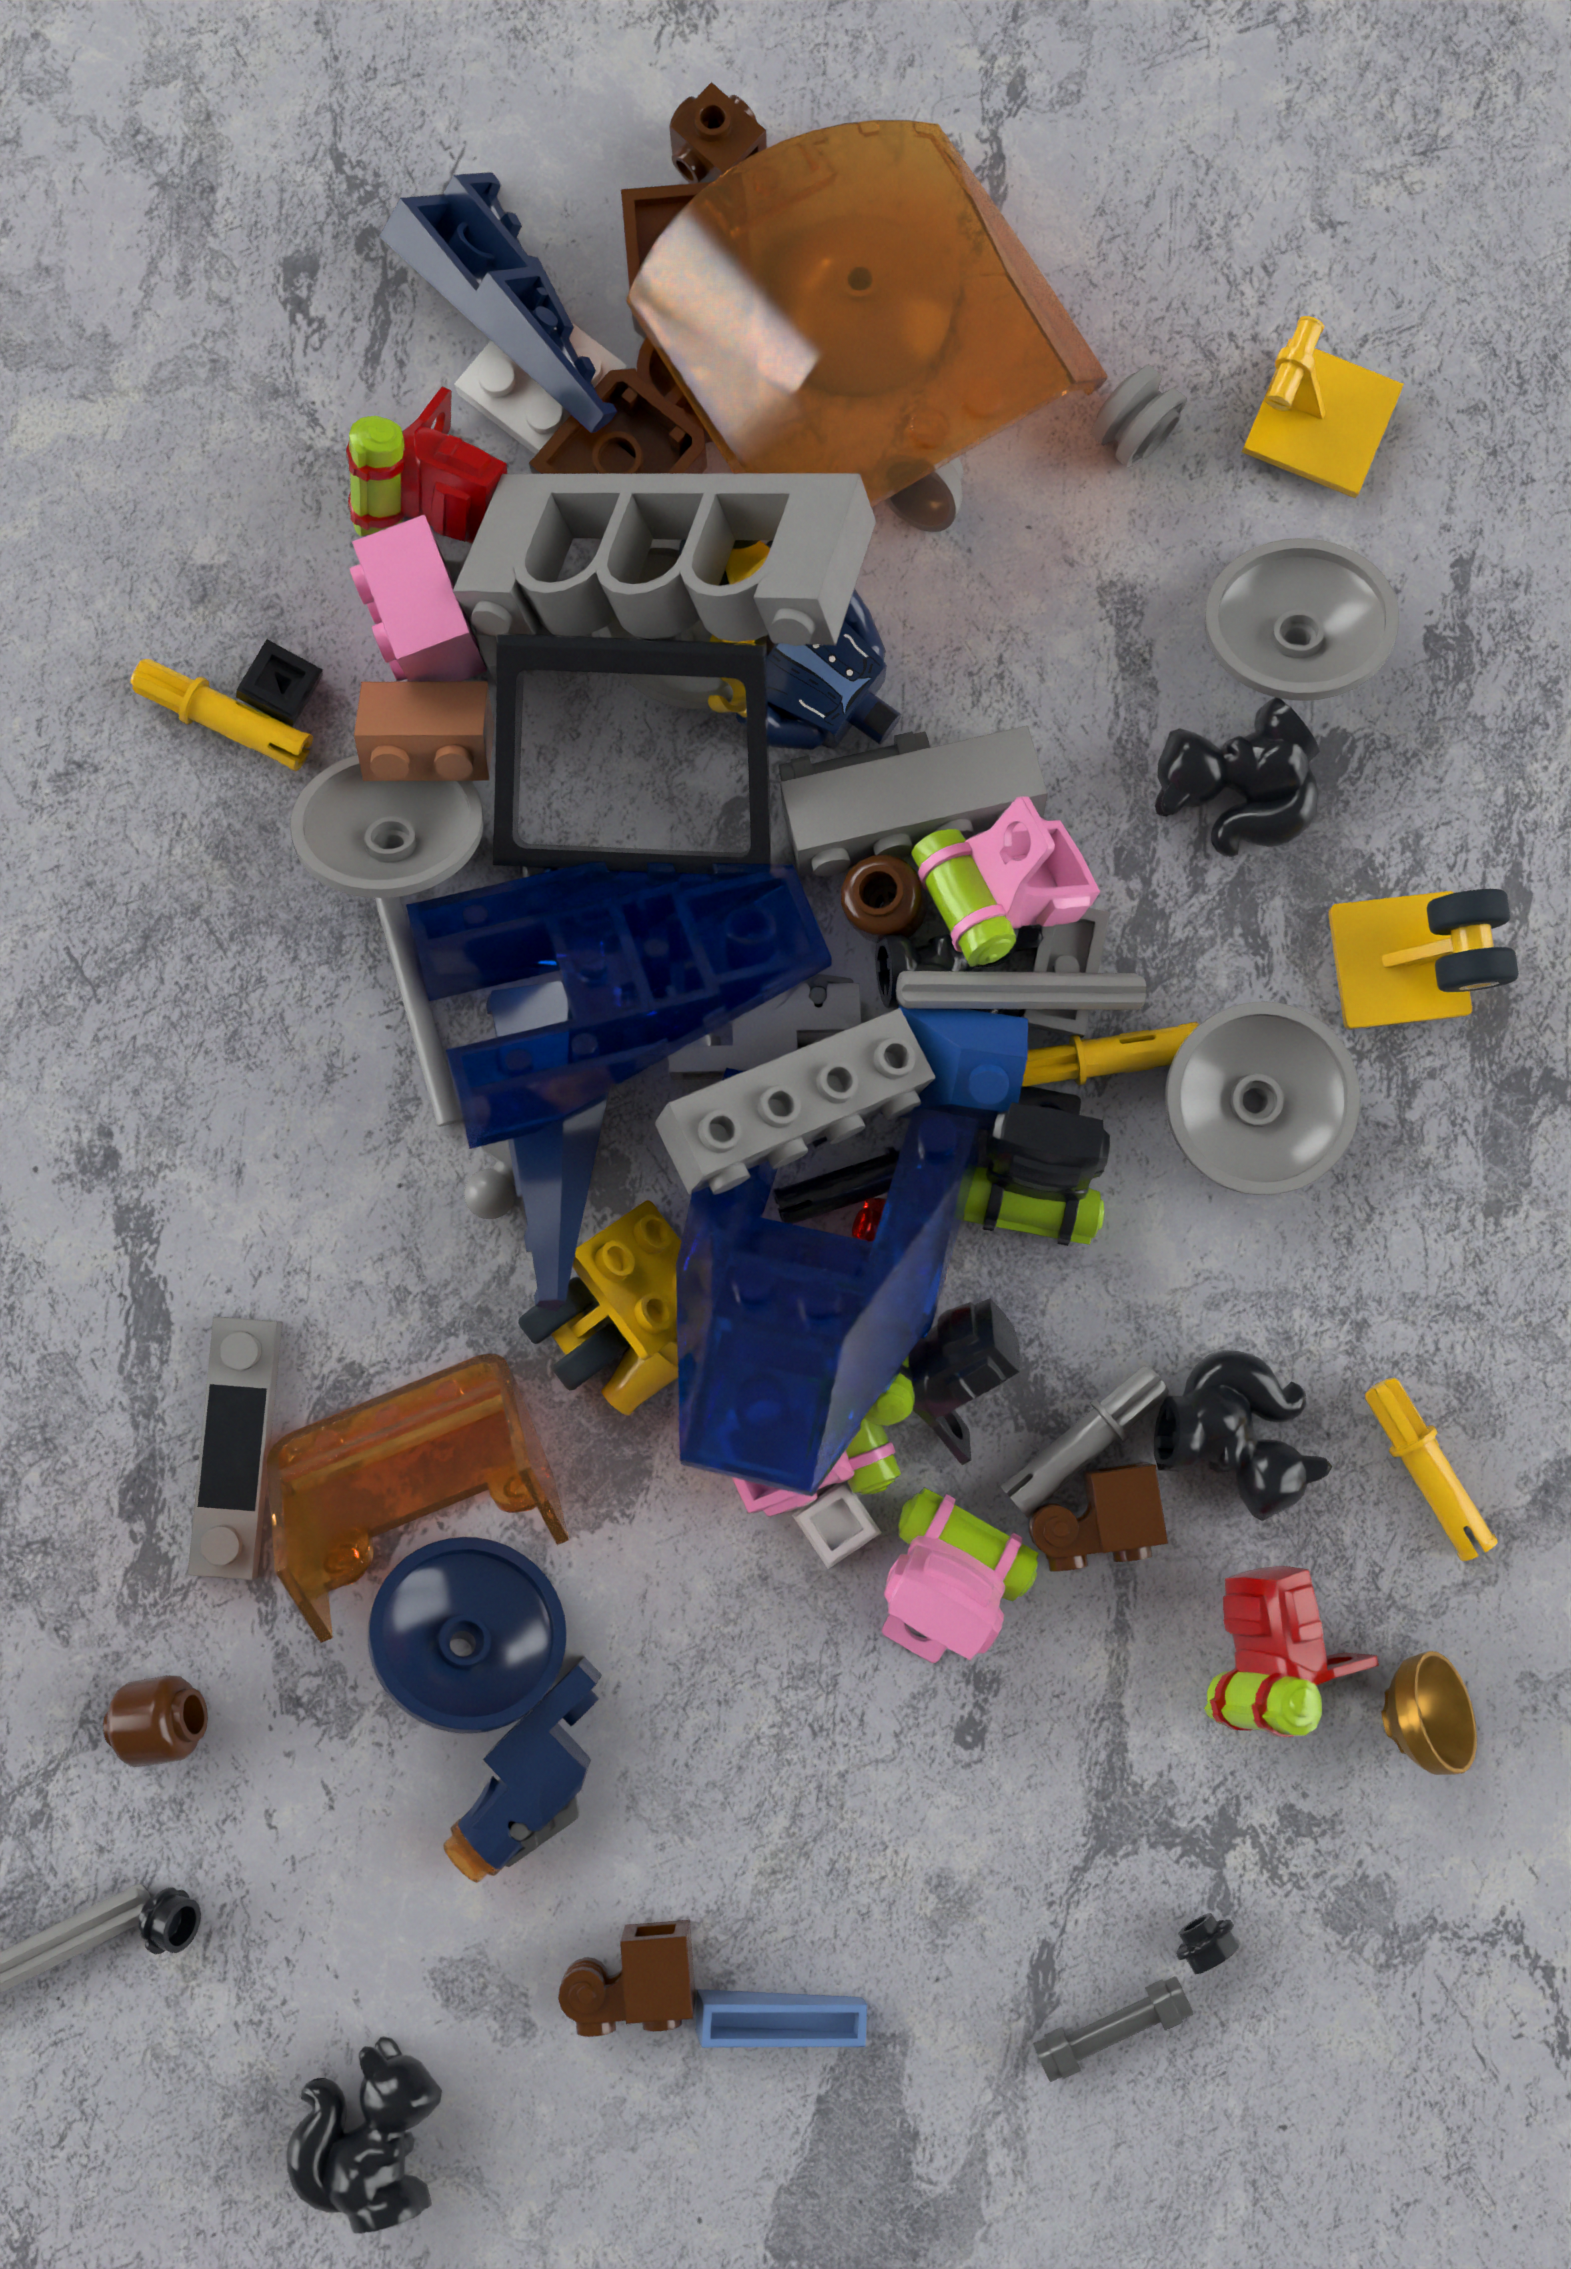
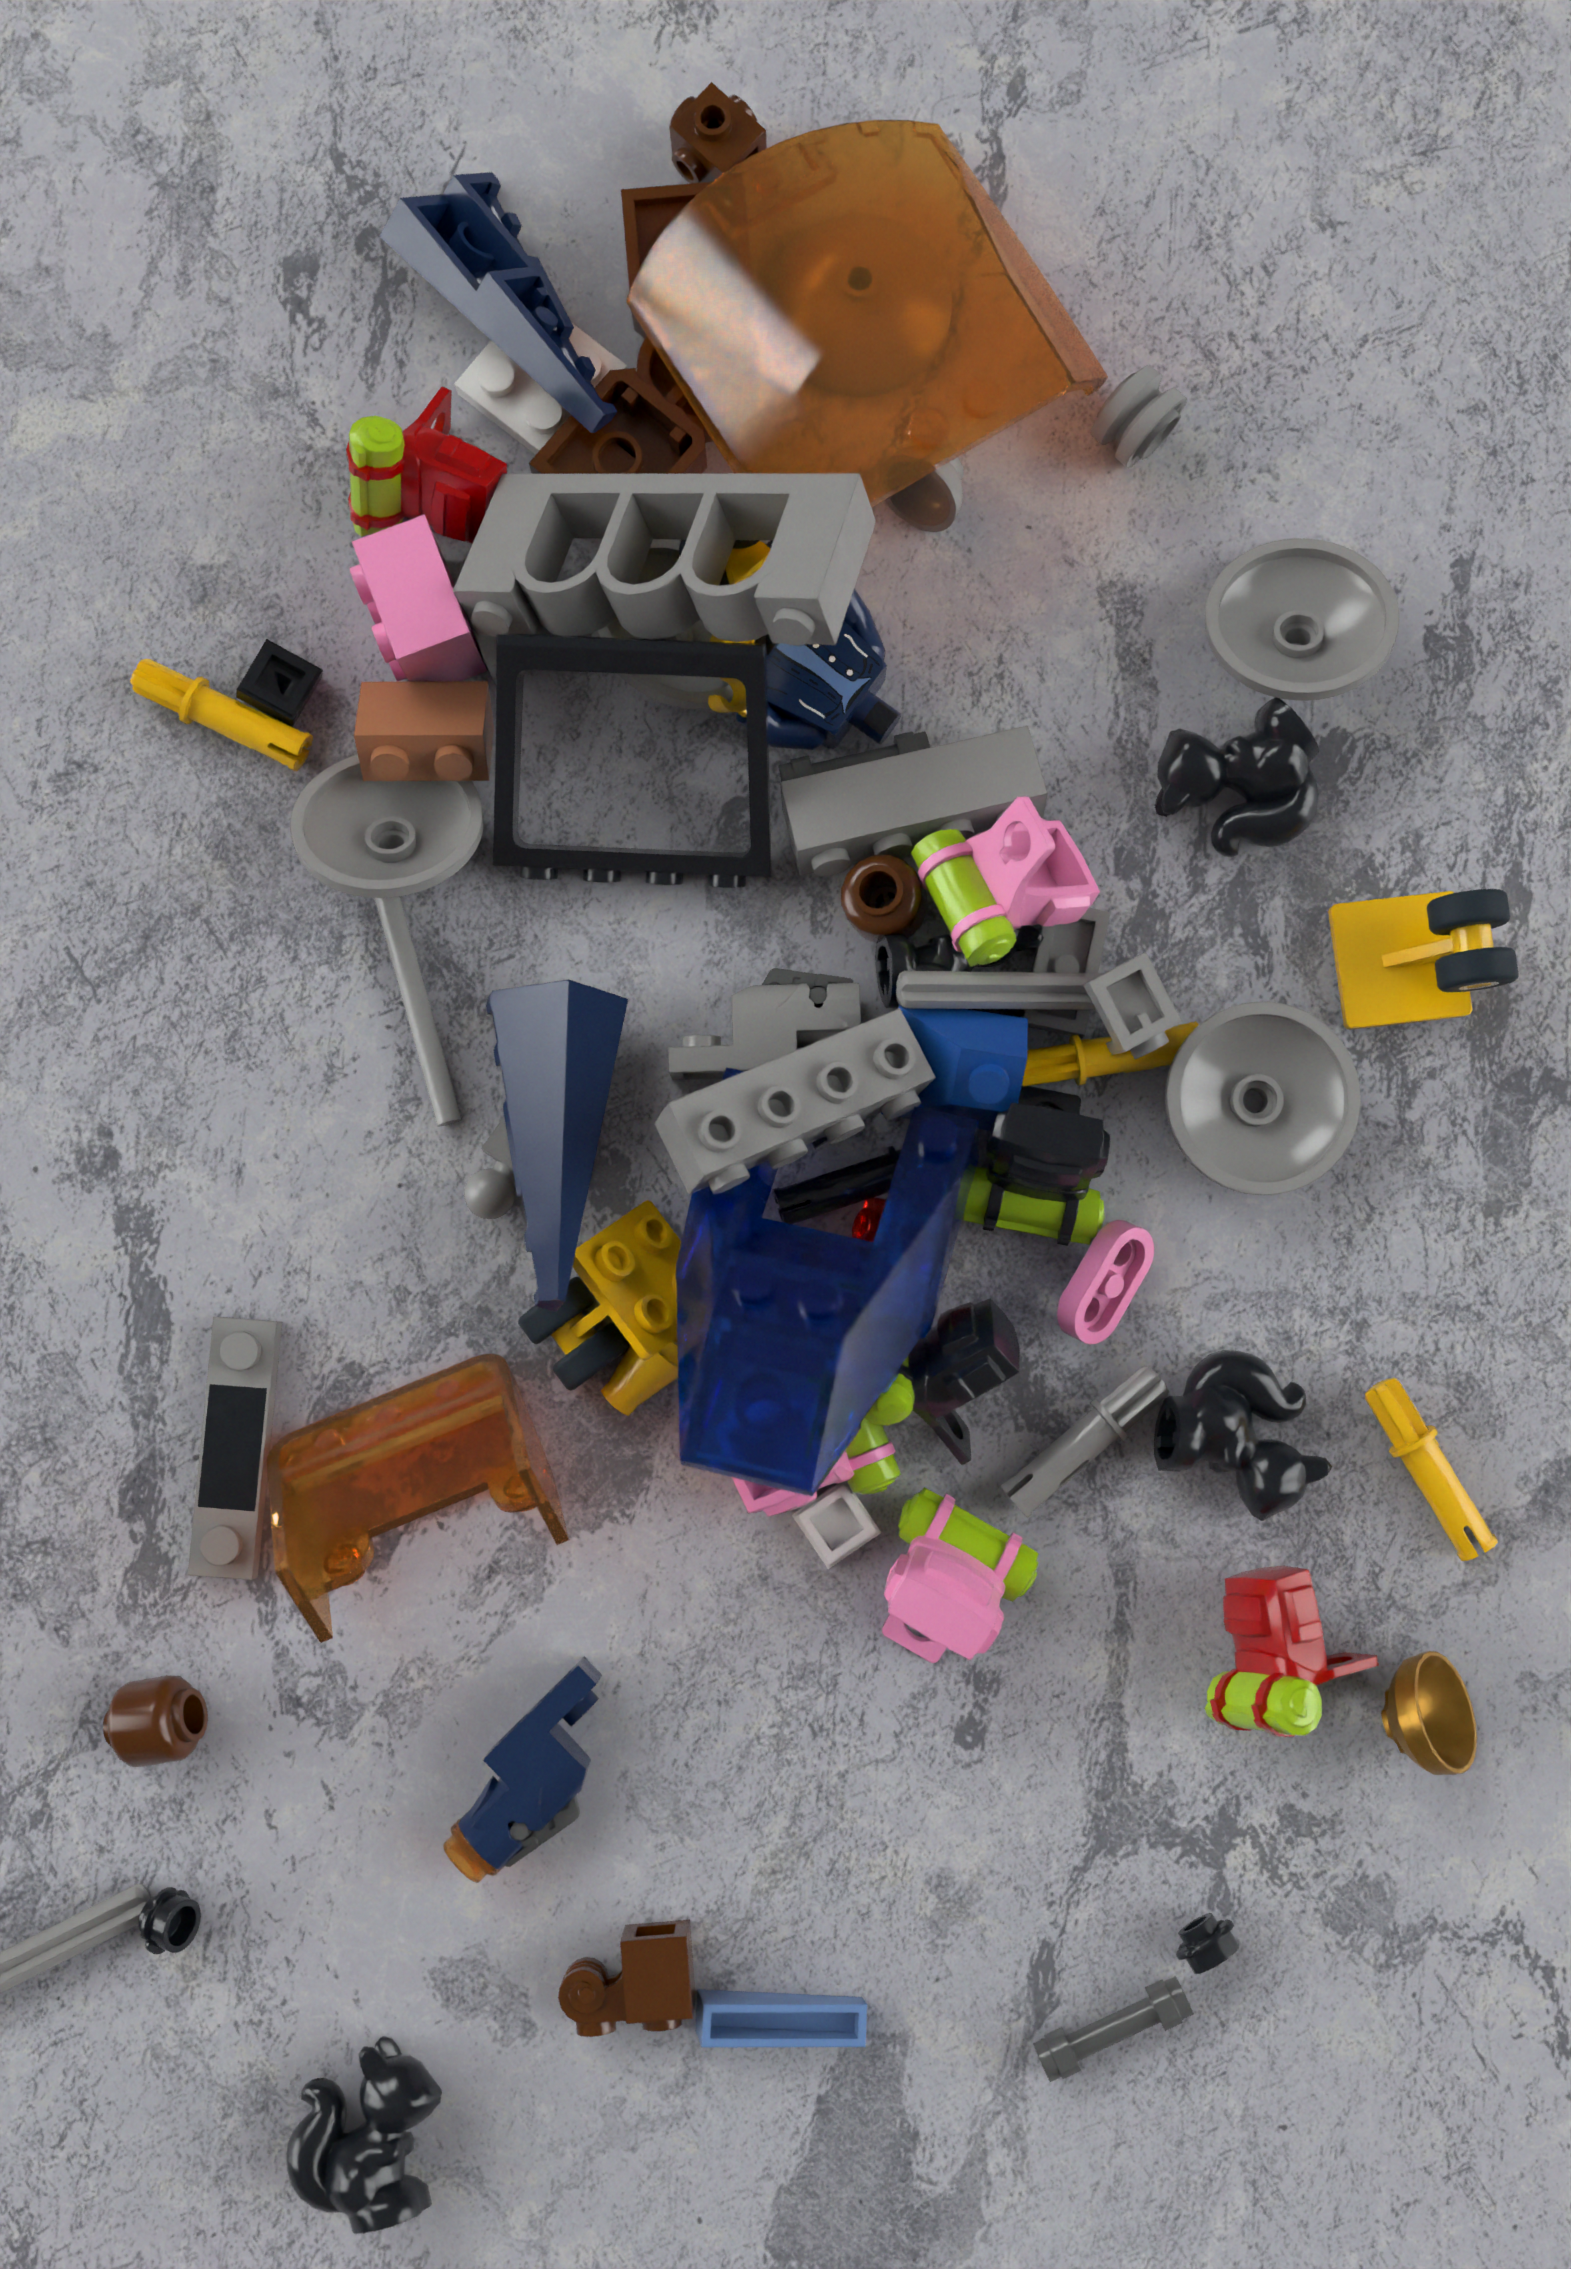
(473, 1594): dark blue dish -> none
(642, 964): clear blue wedge -> none
(1105, 1282): none -> bright pink plate
(1120, 1518): reddish brown brick -> none
(1133, 1006): none -> light grey bracket
(1322, 414): yellow plate -> none

